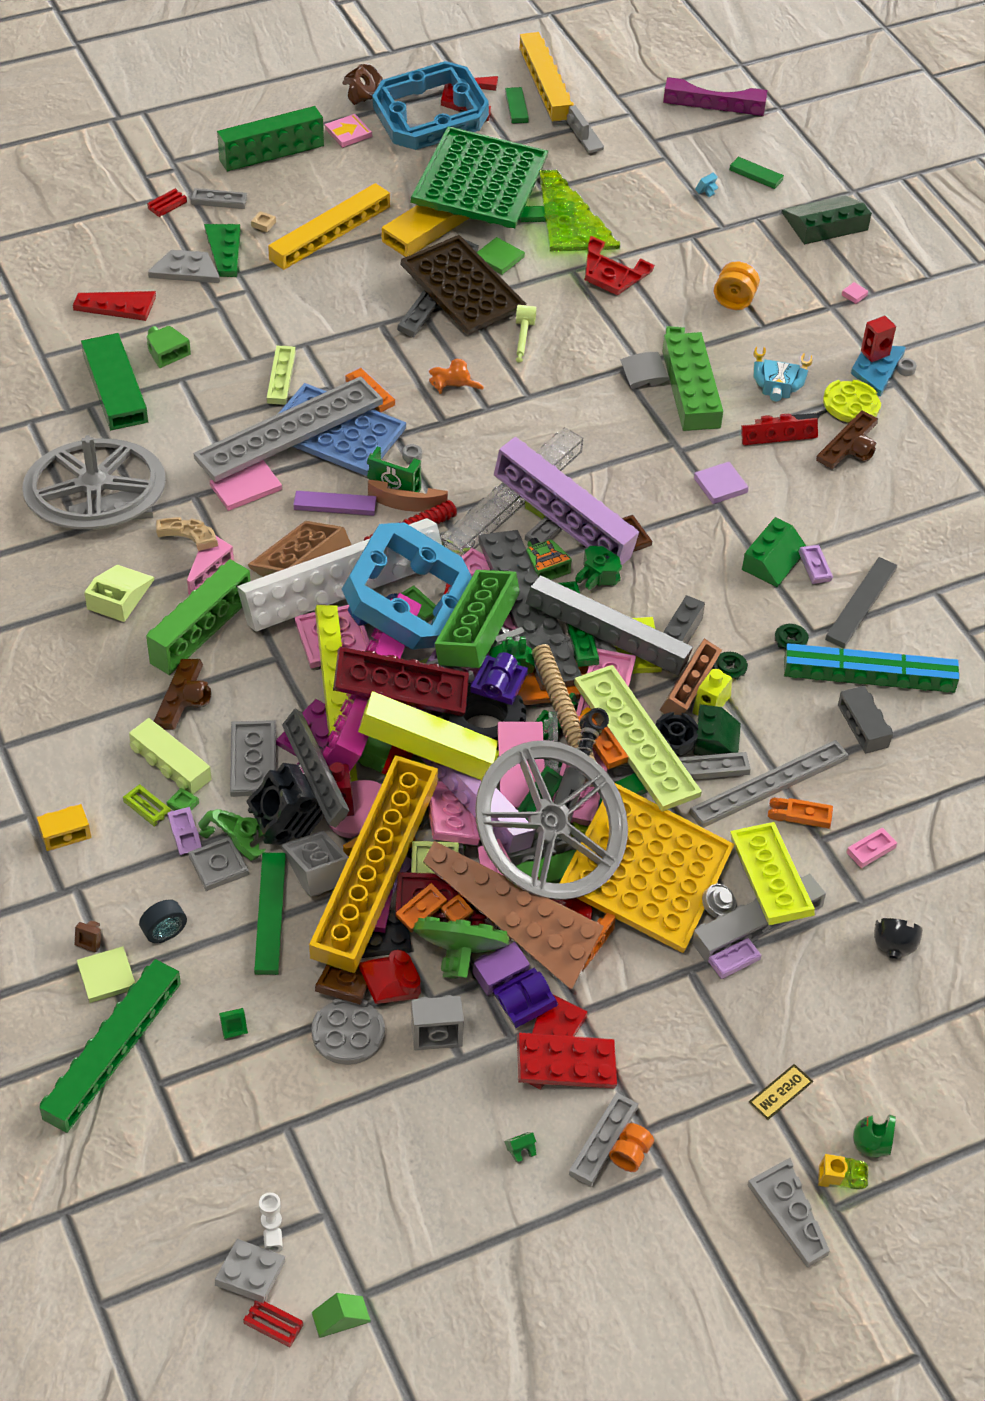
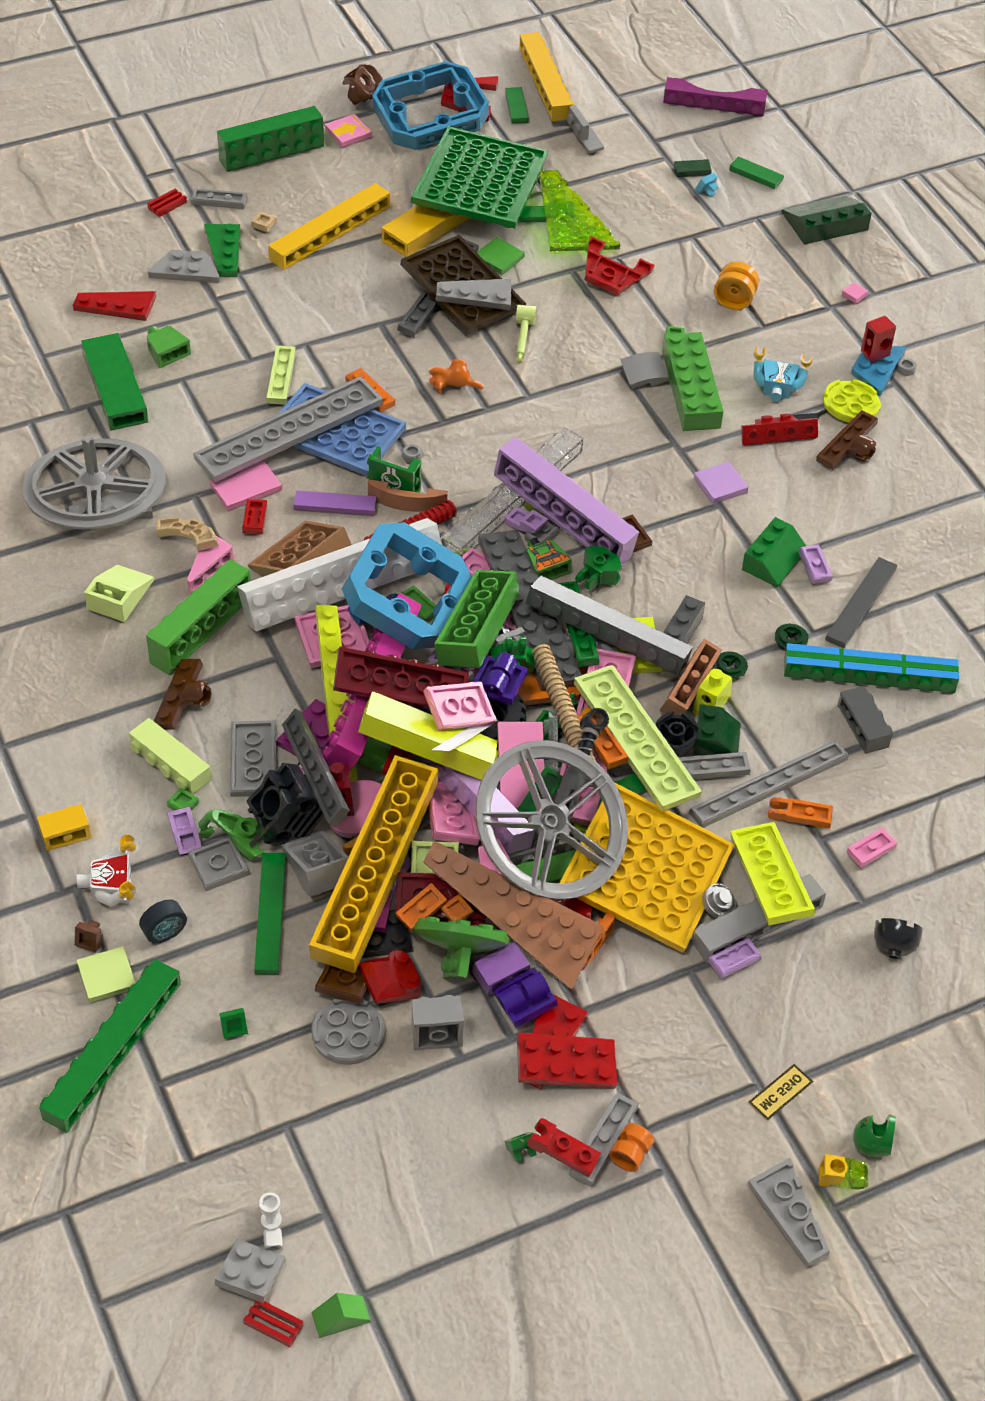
(111, 875): none -> torso
(127, 799): lime tile -> none
(254, 516): none -> red plate
(459, 706): none -> bright pink tile
(460, 738): none -> white sticker
(481, 293): none -> light grey wing
(525, 521): none -> lavender slope
(563, 1147): none -> red plate
(692, 168): none -> dark green tile

